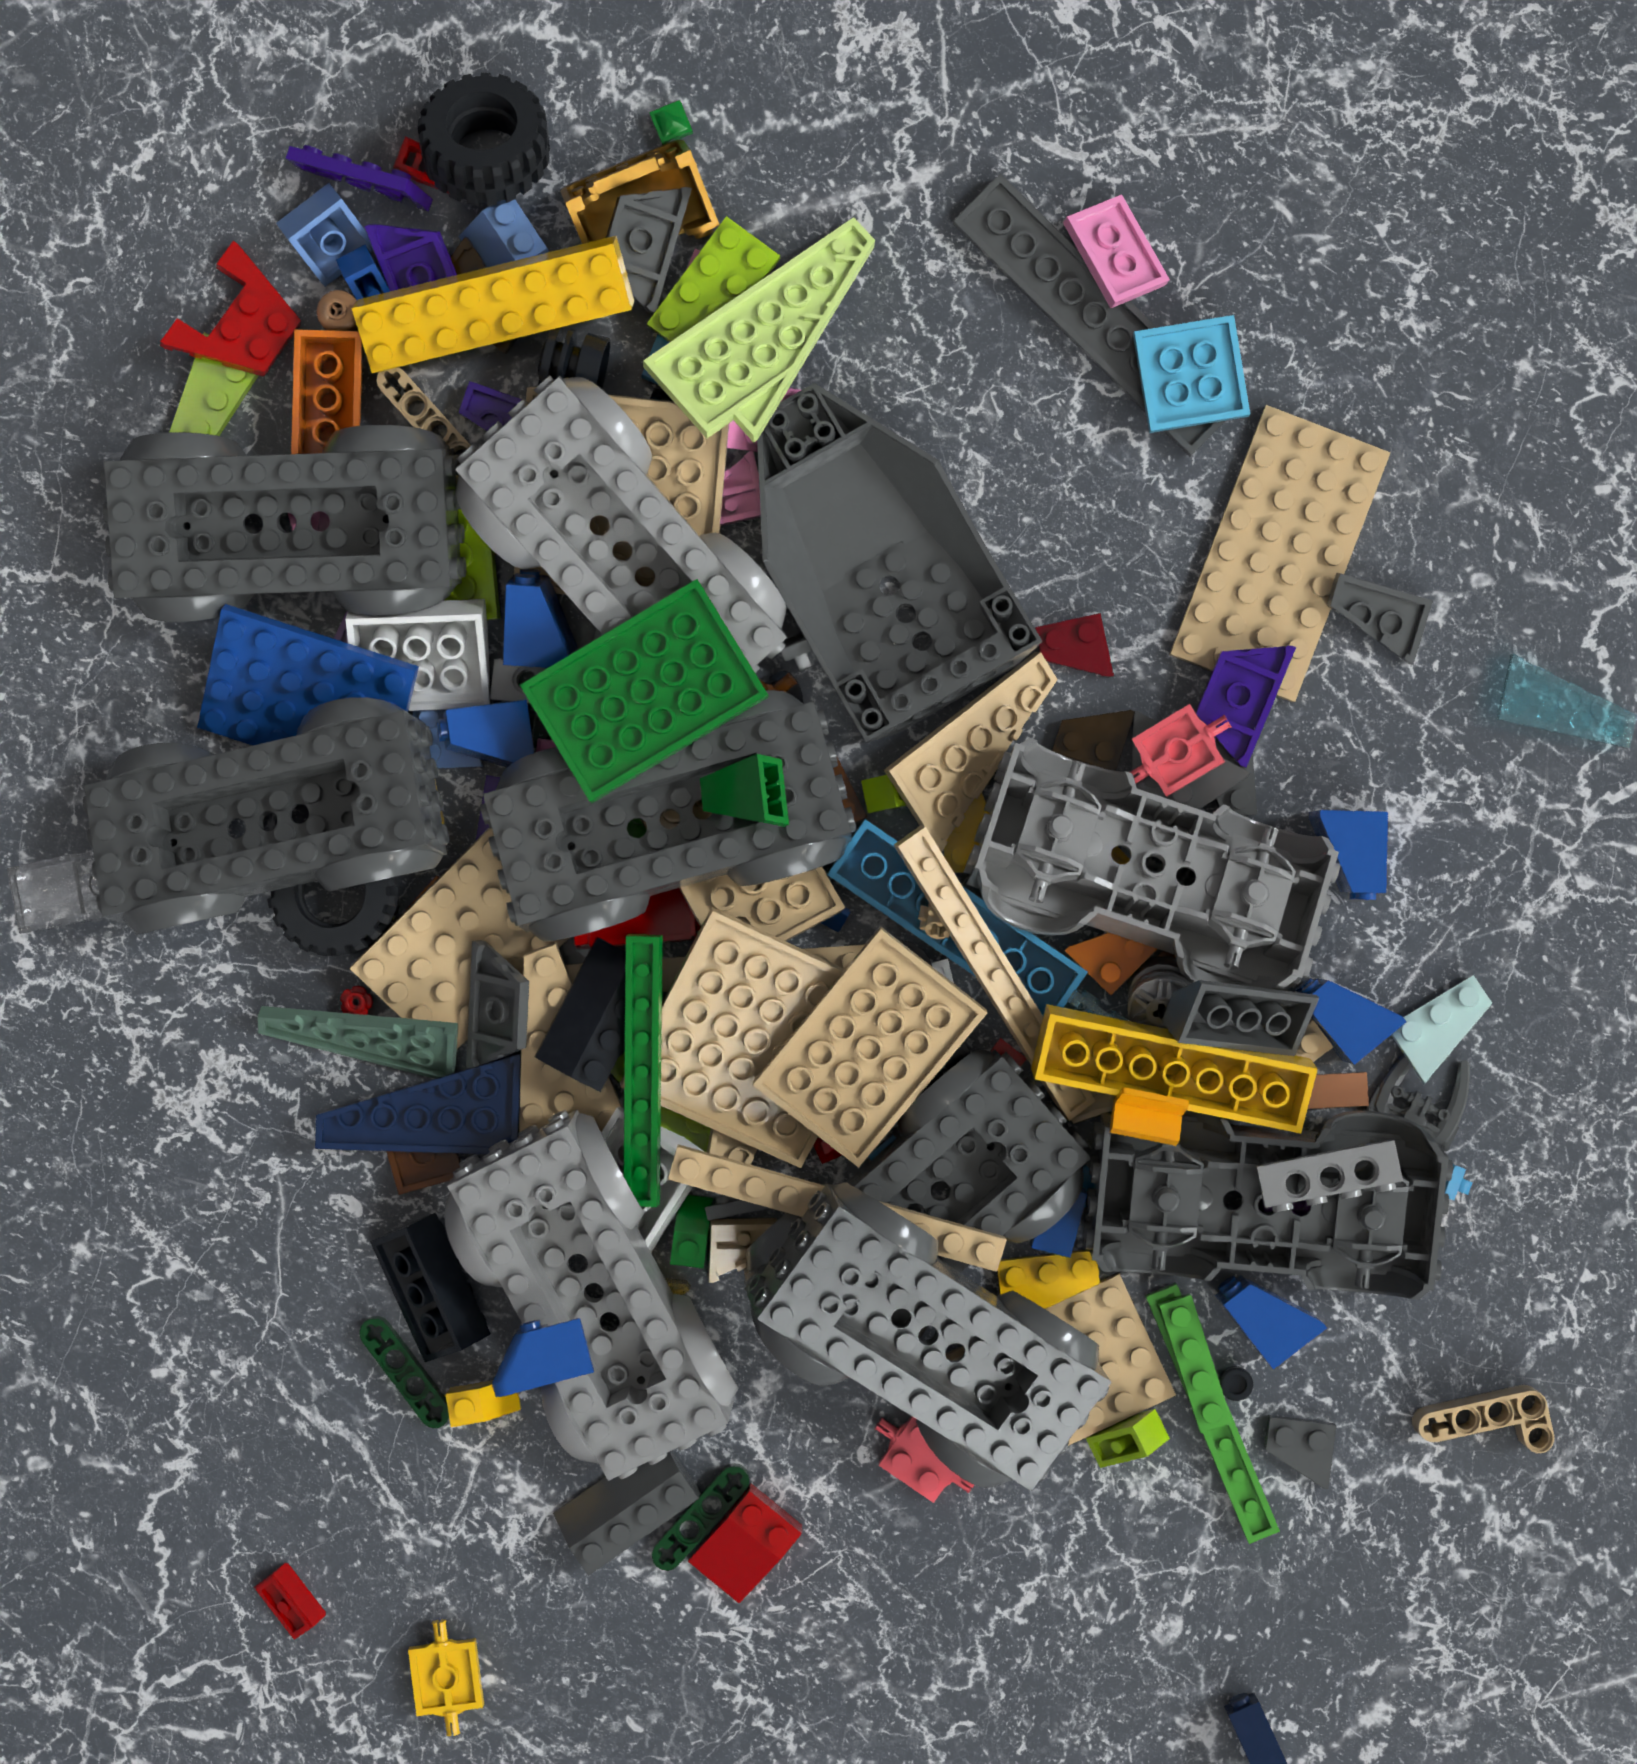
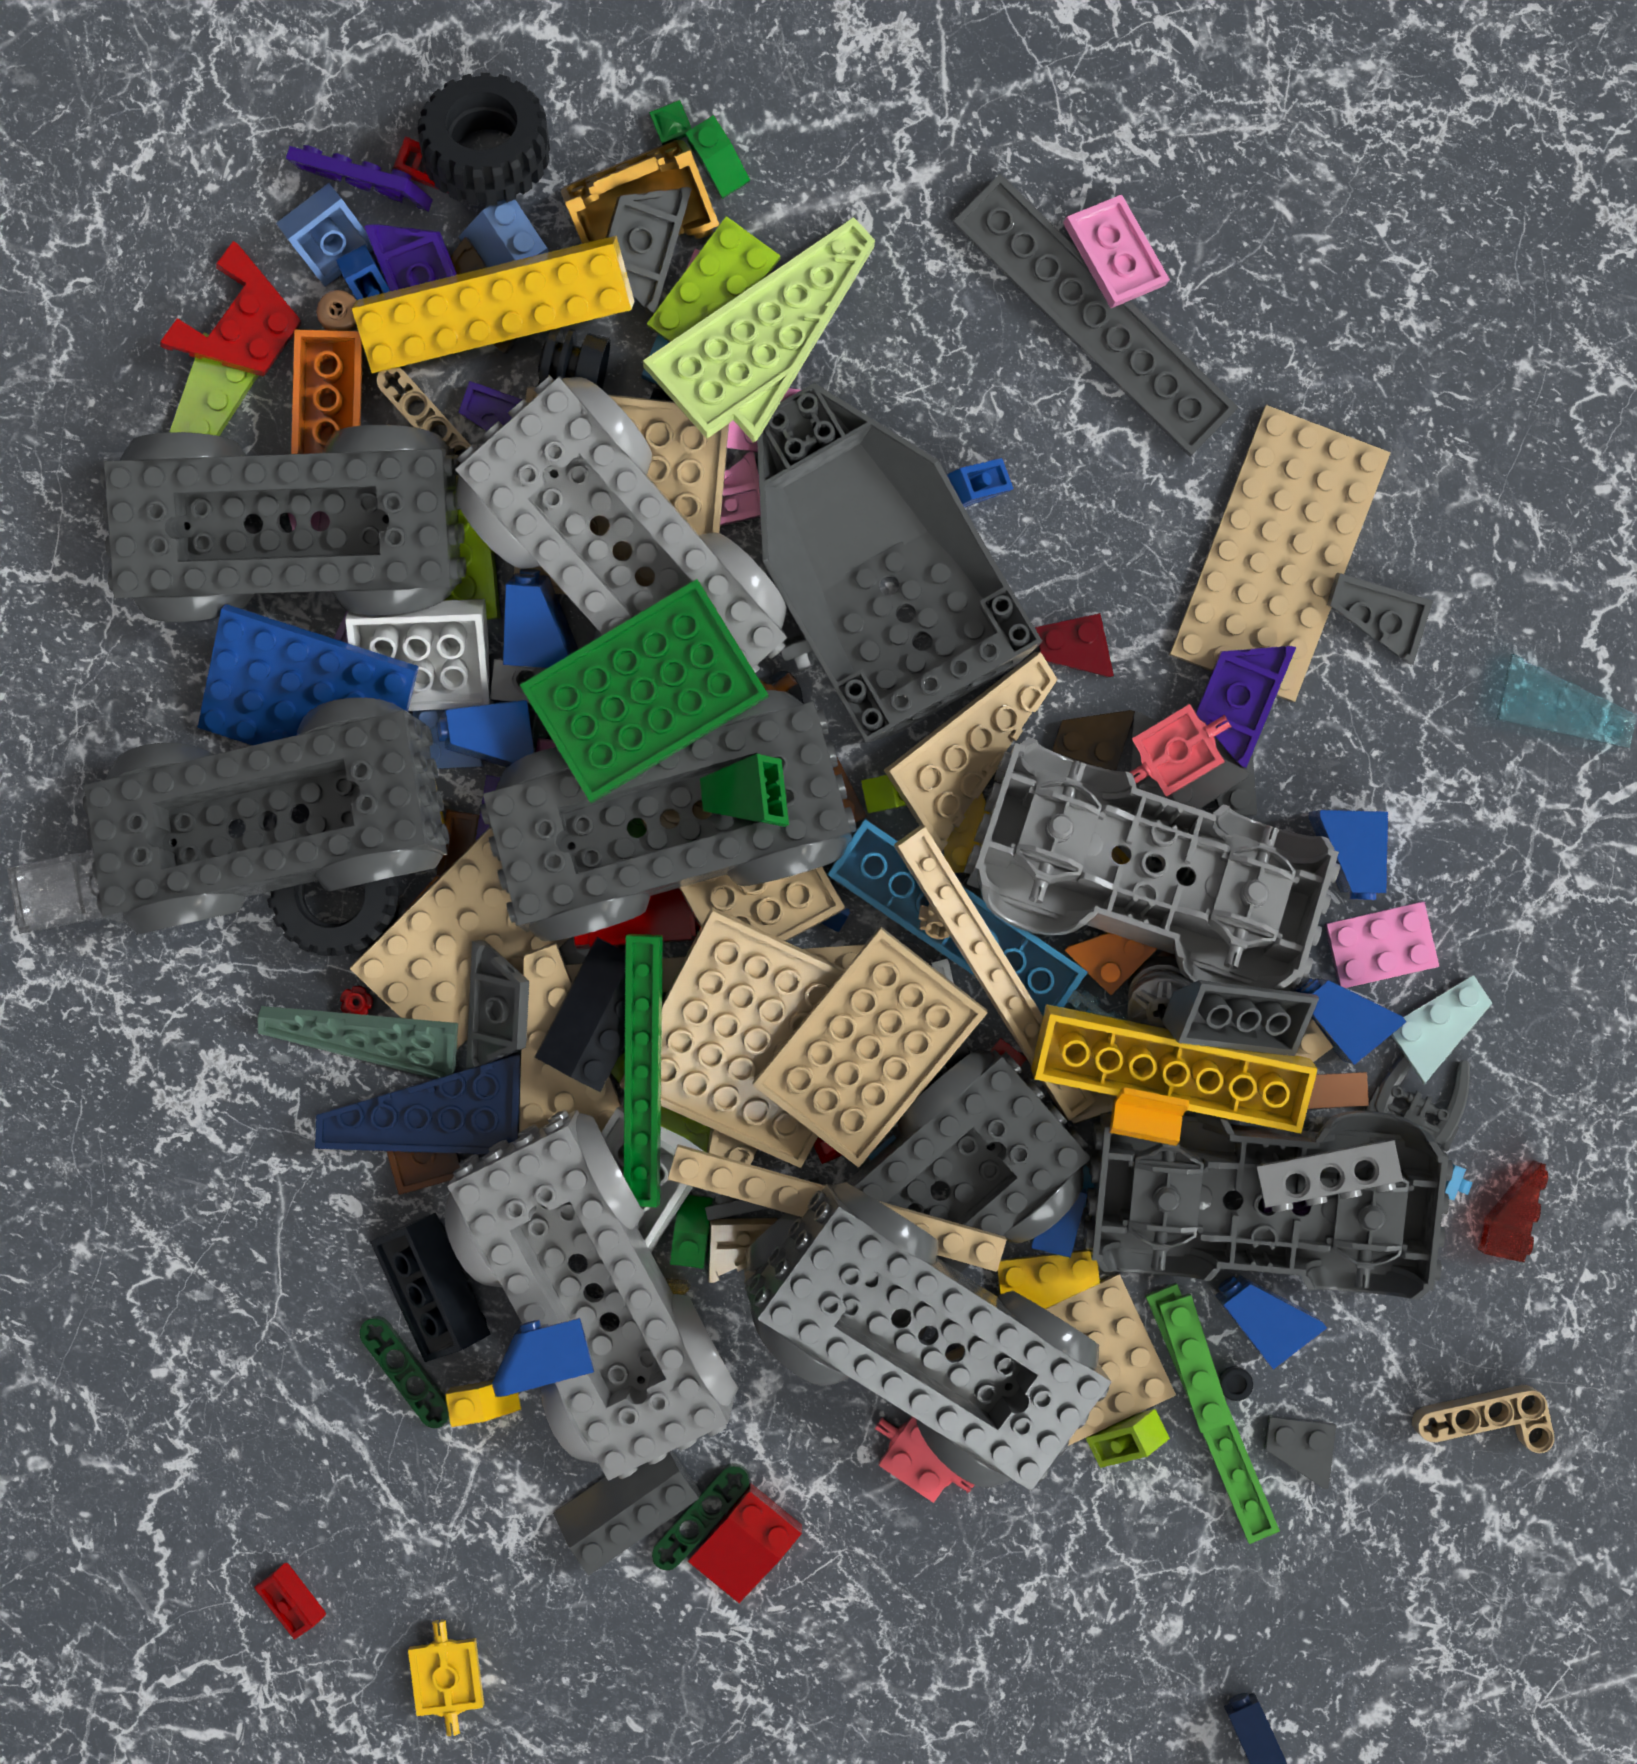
(462, 834): none -> reddish brown tile
(717, 156): none -> green slope
(980, 481): none -> blue slope
(1191, 374): medium azure plate -> none
(1382, 945): none -> bright pink plate
(1510, 1222): none -> clear red slope

